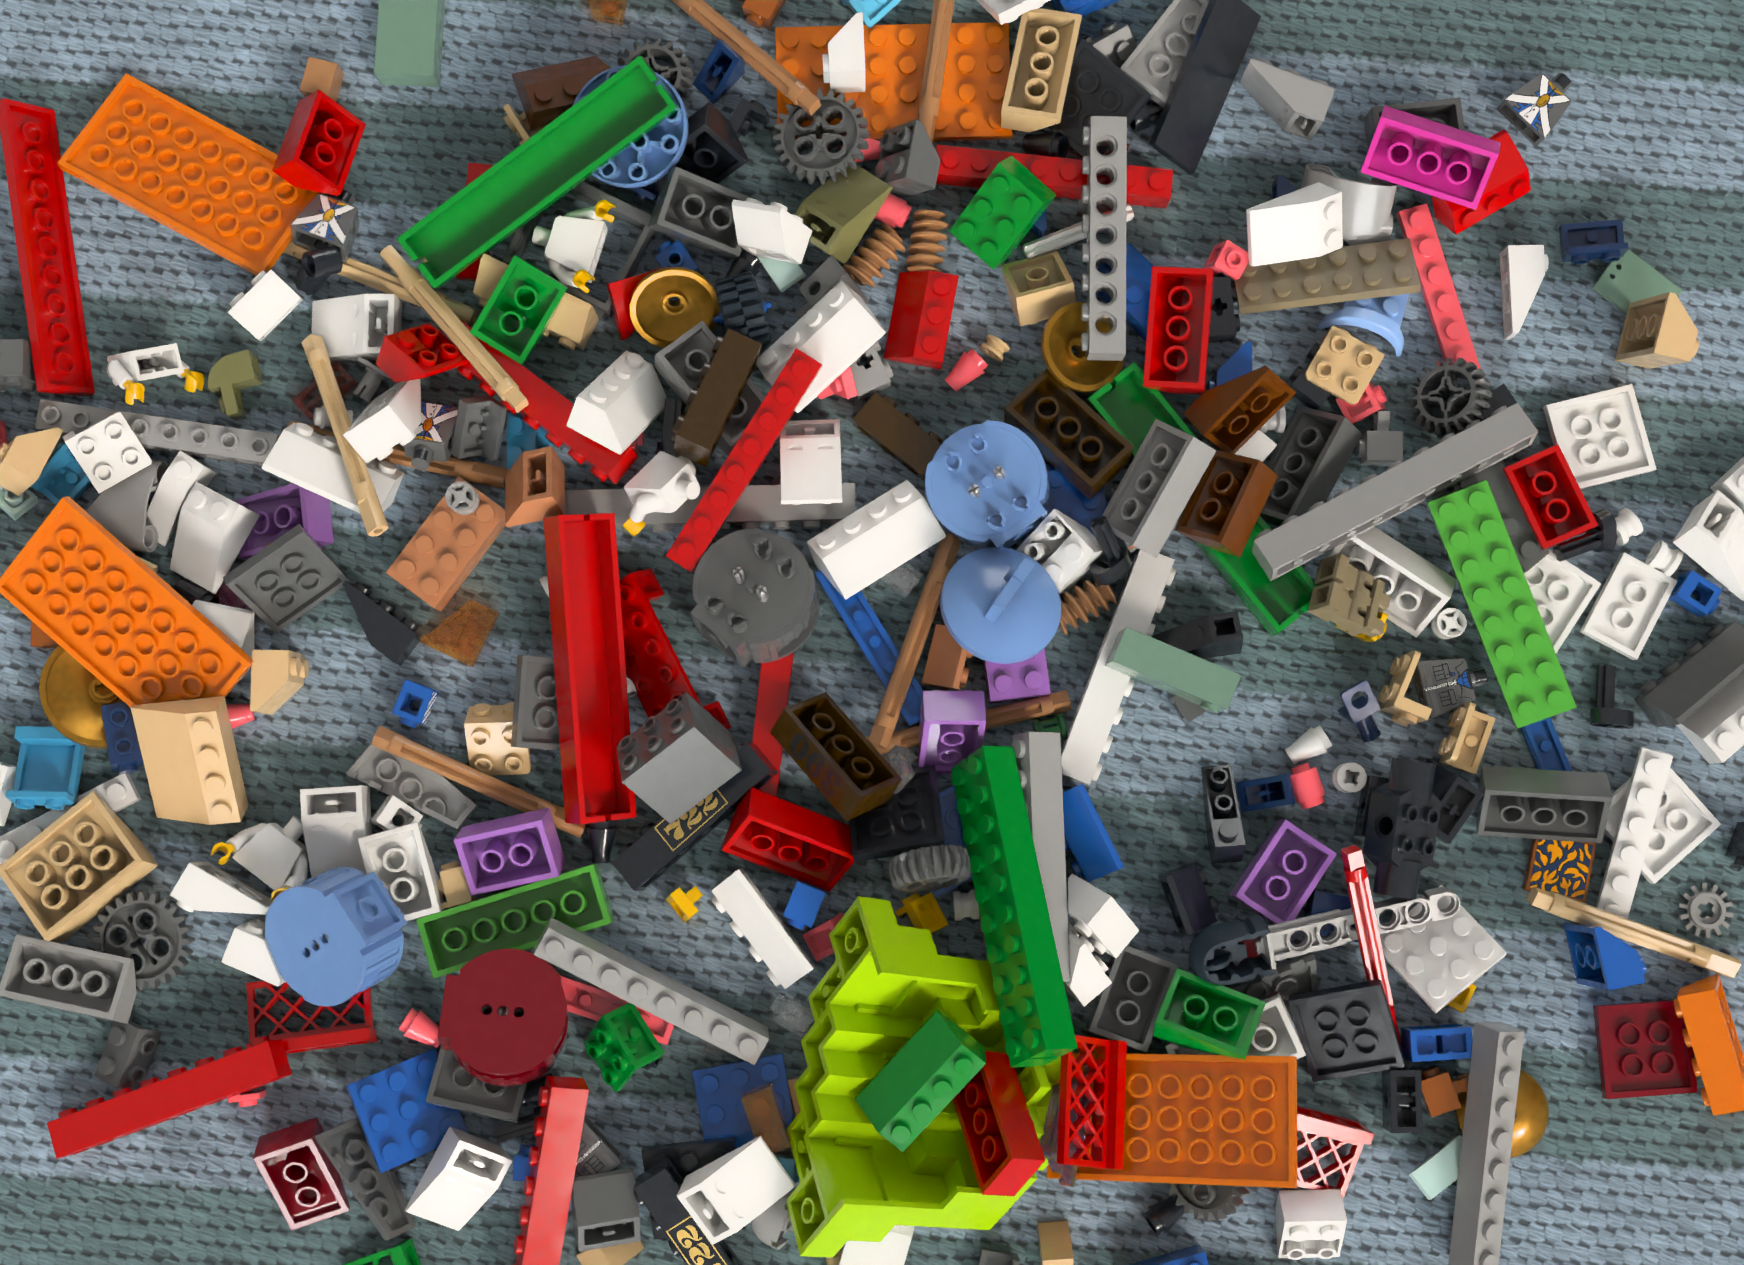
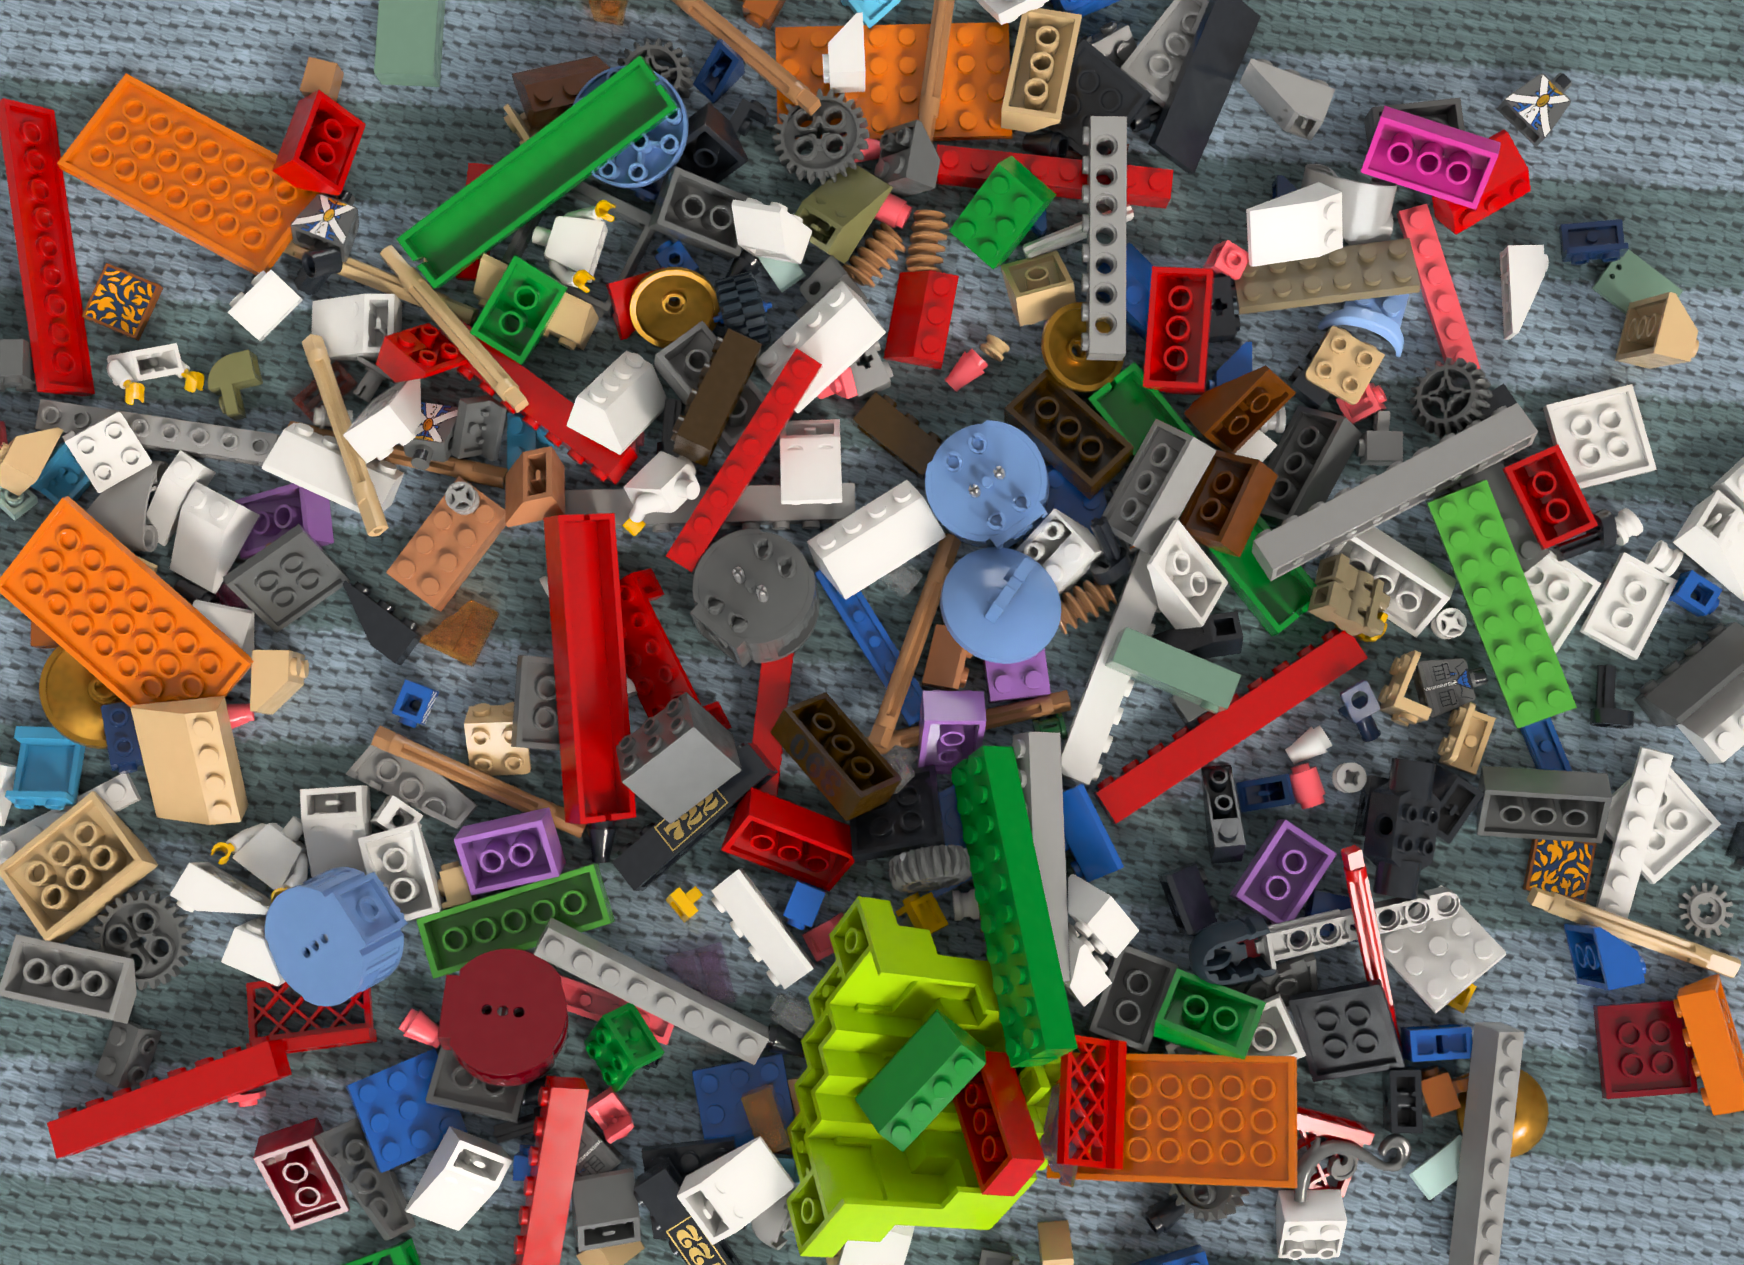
(122, 302): none -> tile
(611, 1115): none -> coral bracket
(704, 971): none -> clear purple wing
(784, 1041): none -> black cone
(1184, 579): none -> white slope
(1227, 728): none -> red brick
(1347, 1167): none -> dark grey plant

